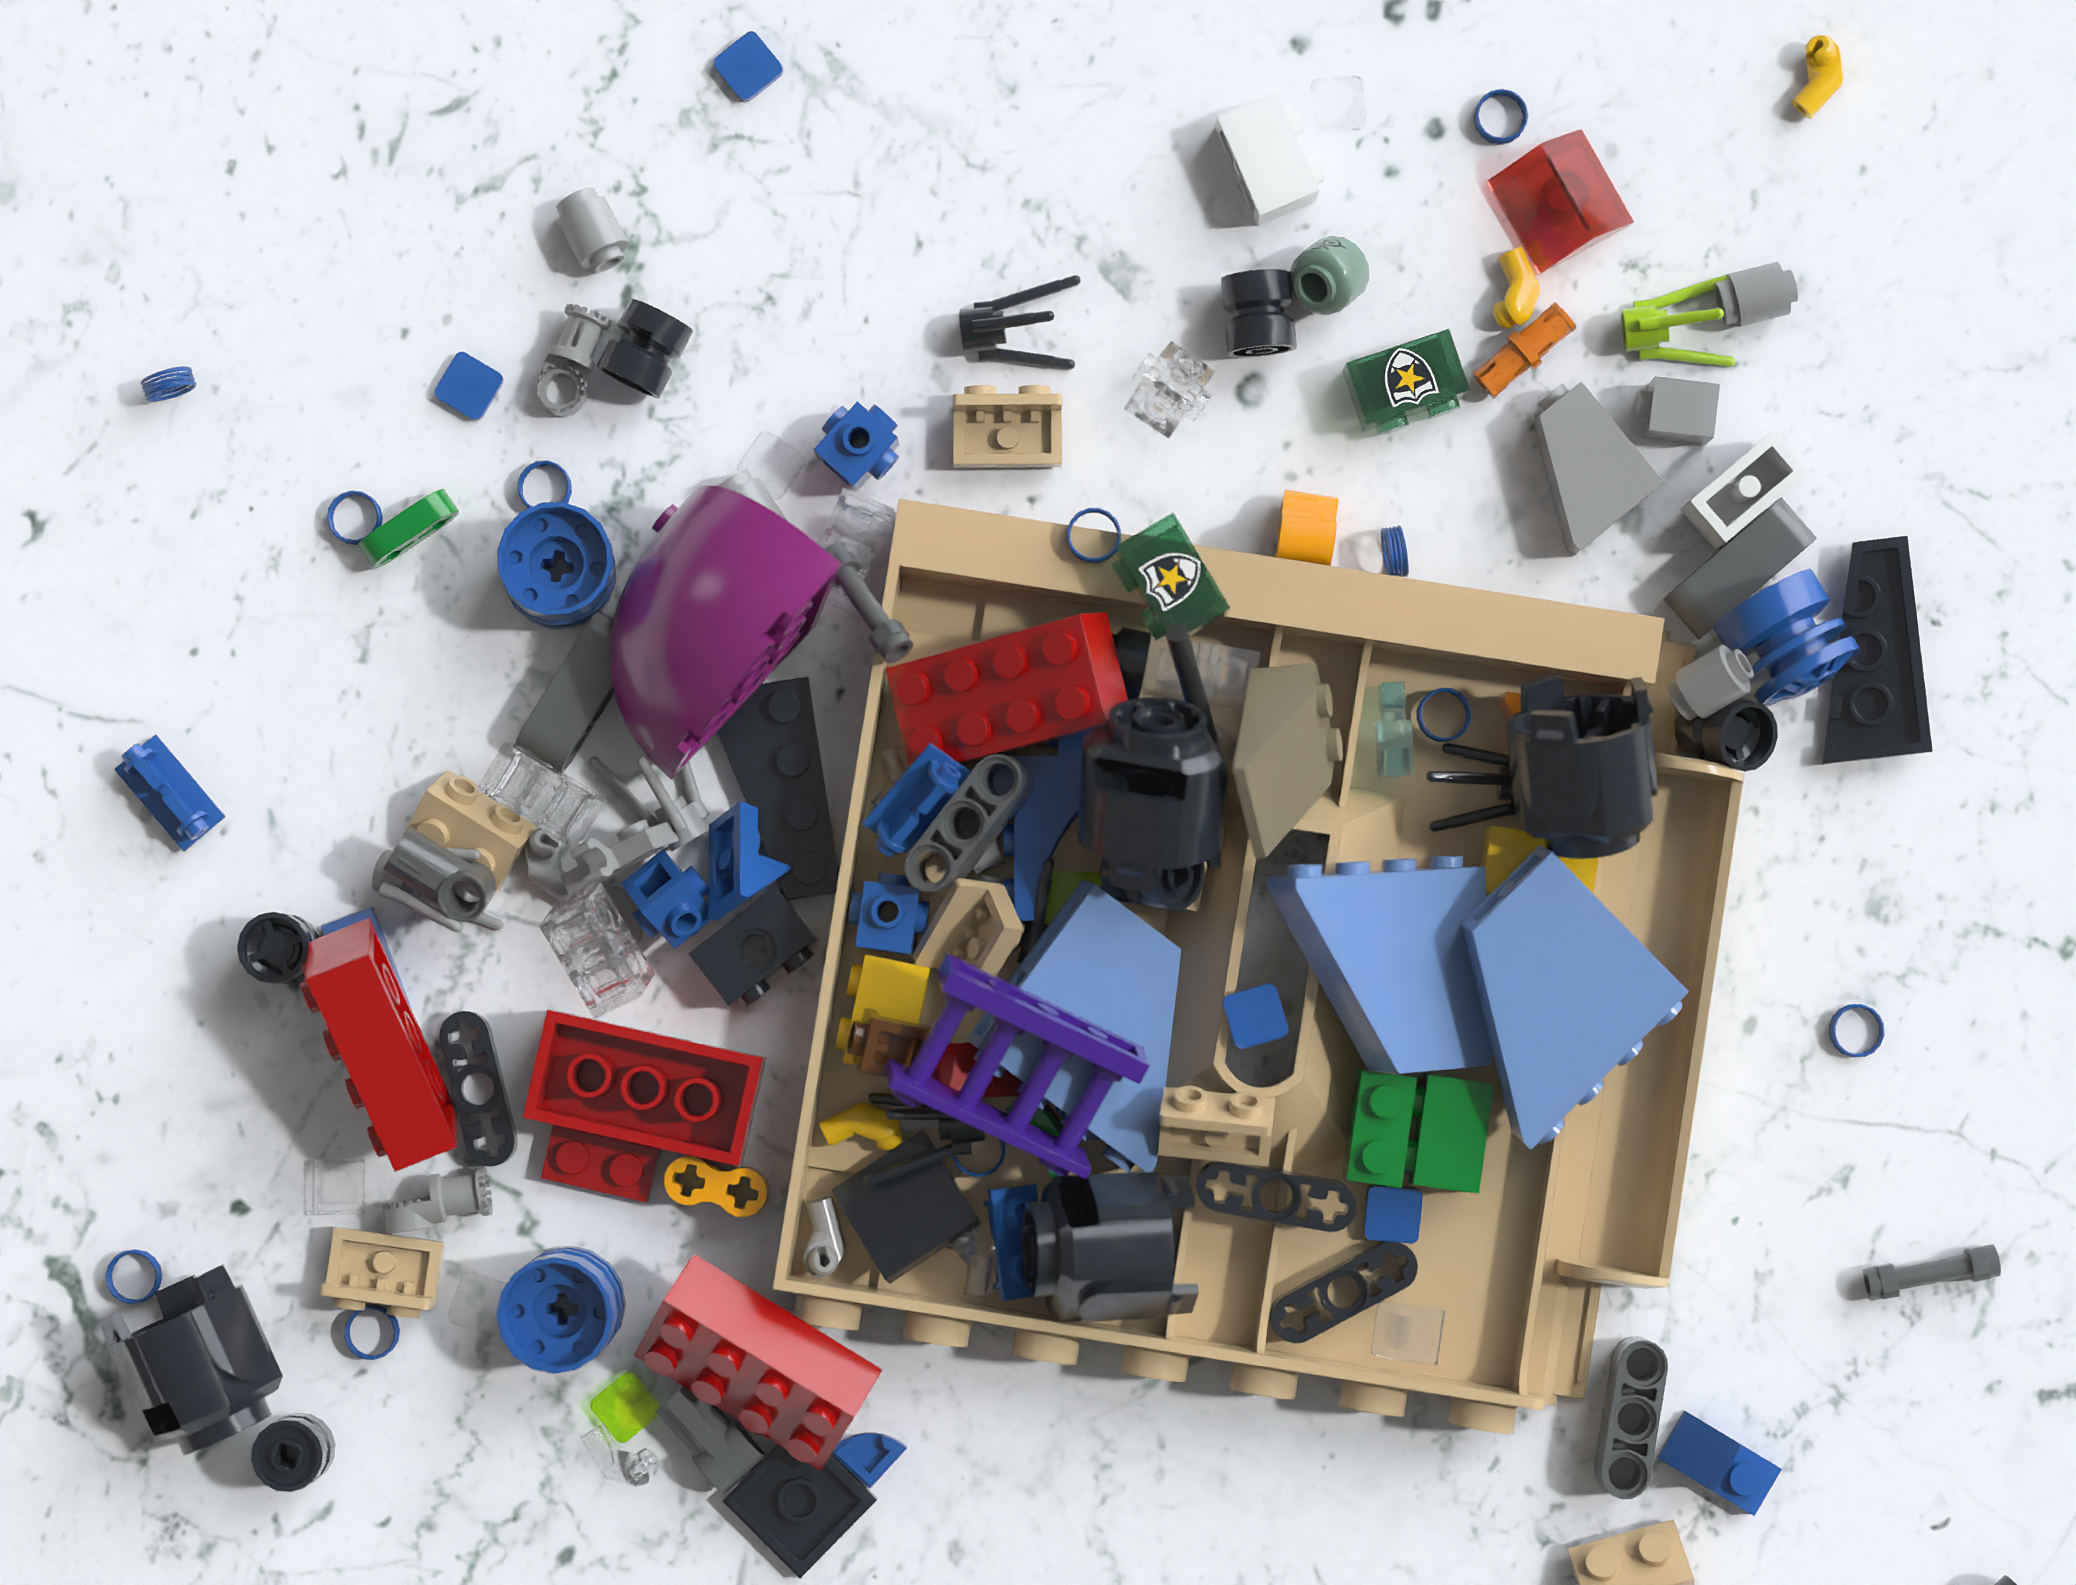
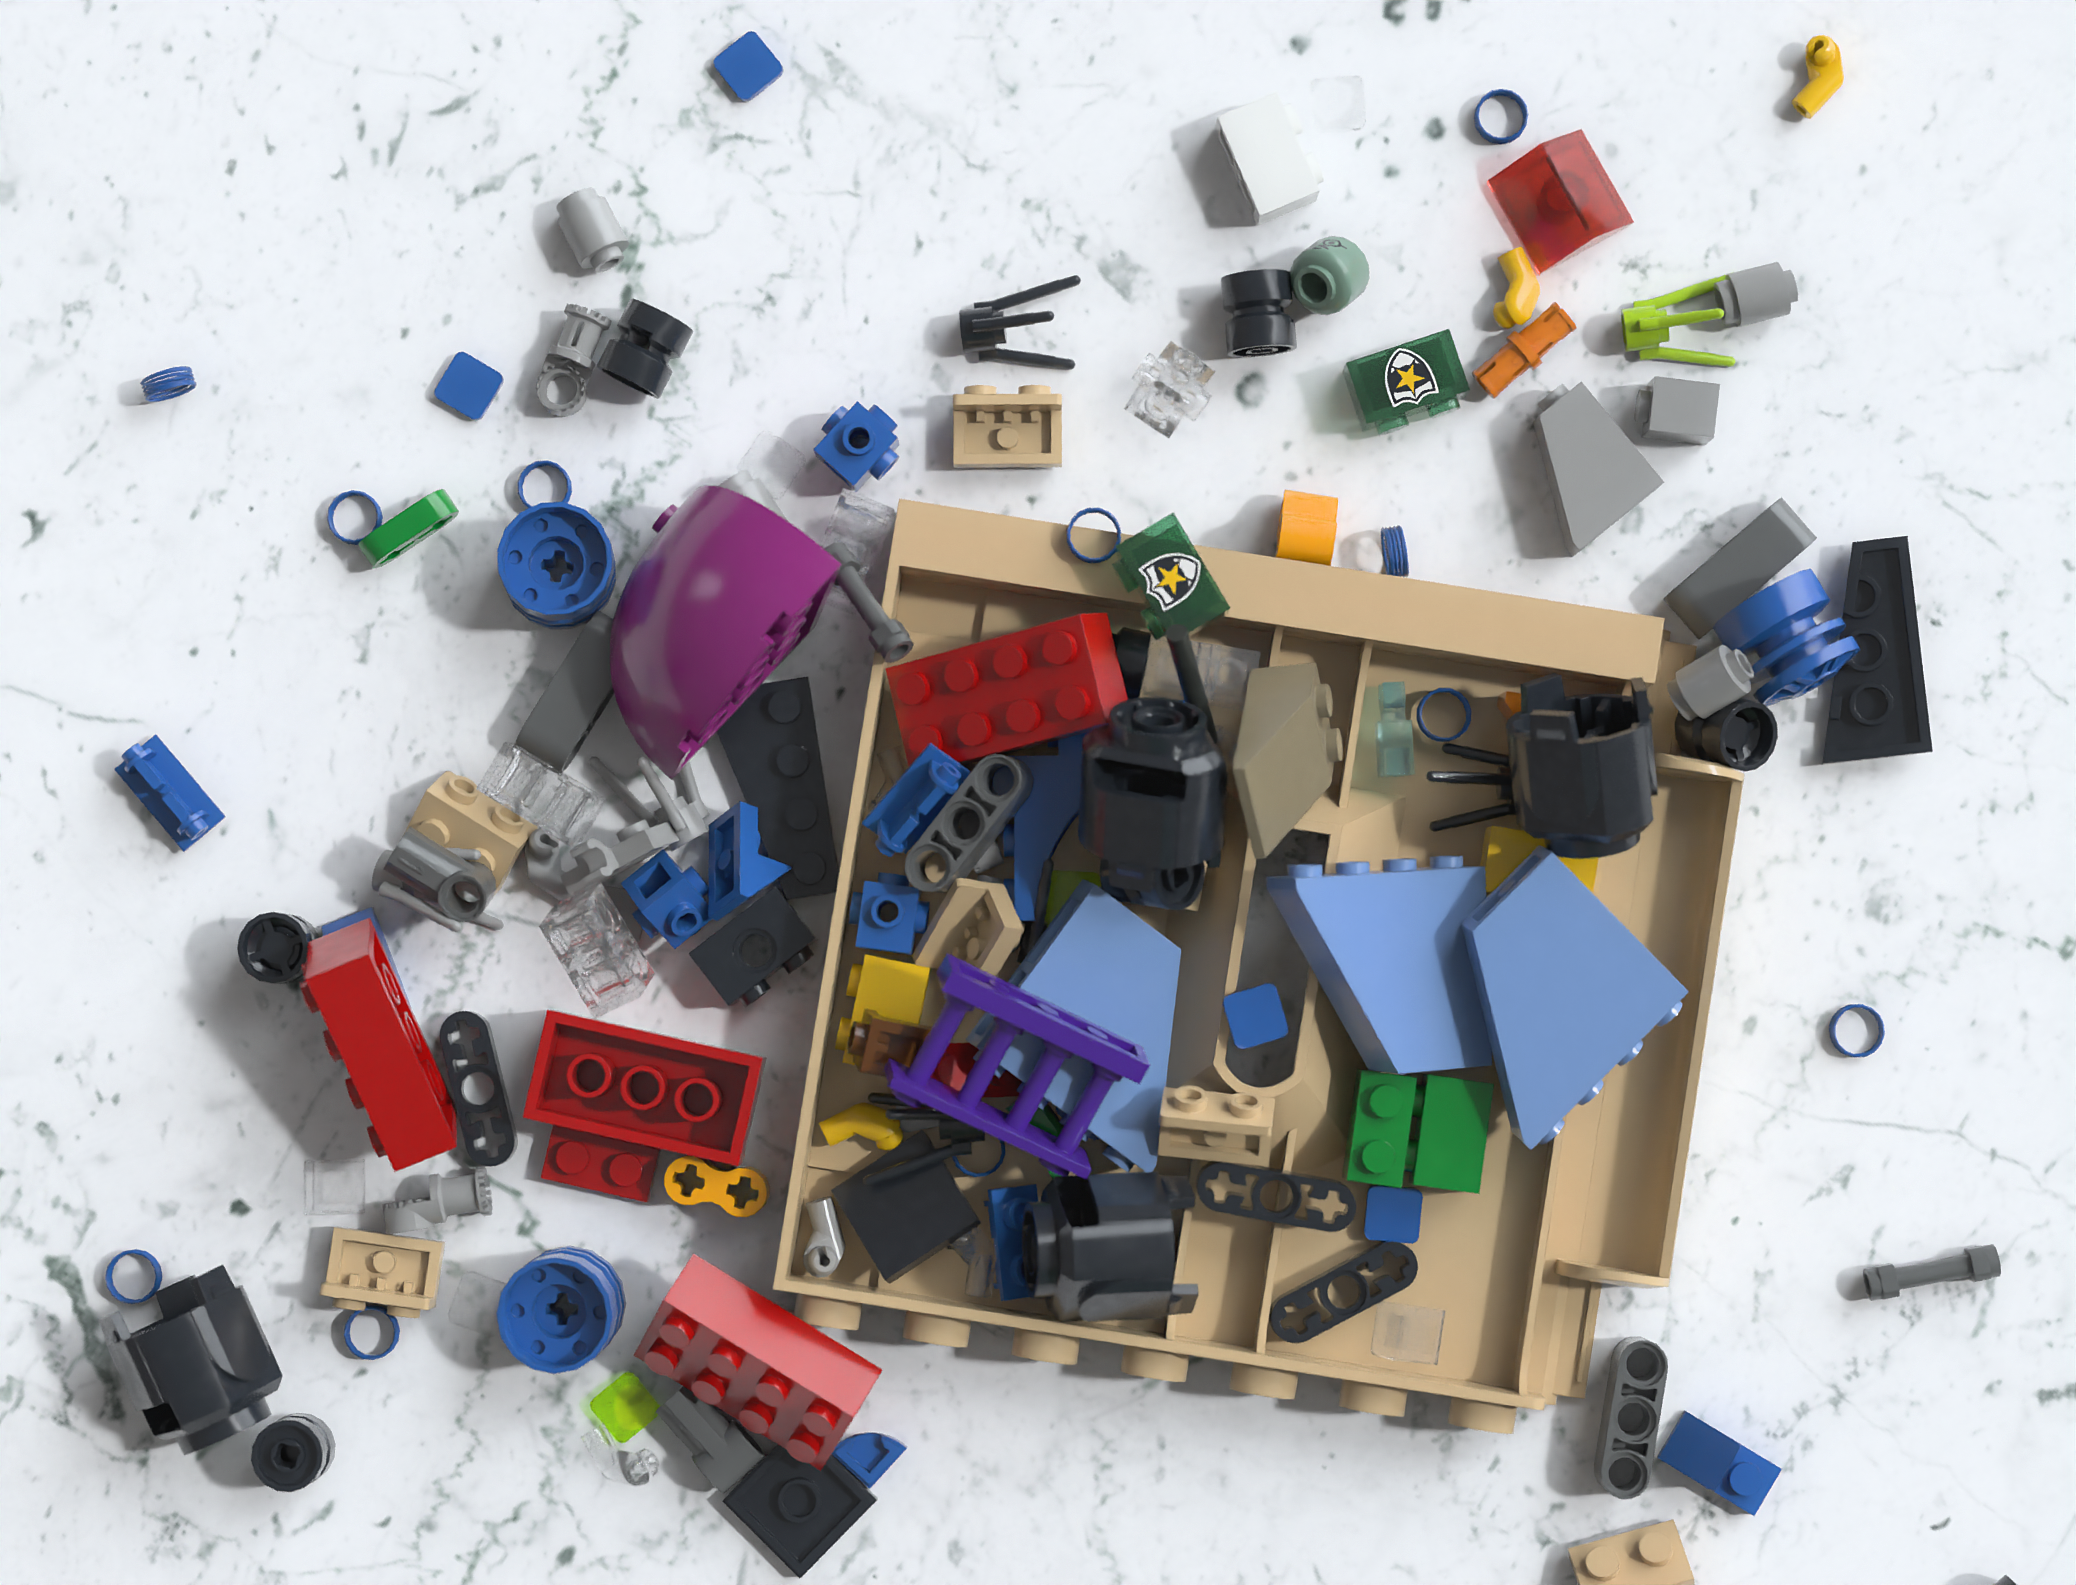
(1744, 490): white brick -> none

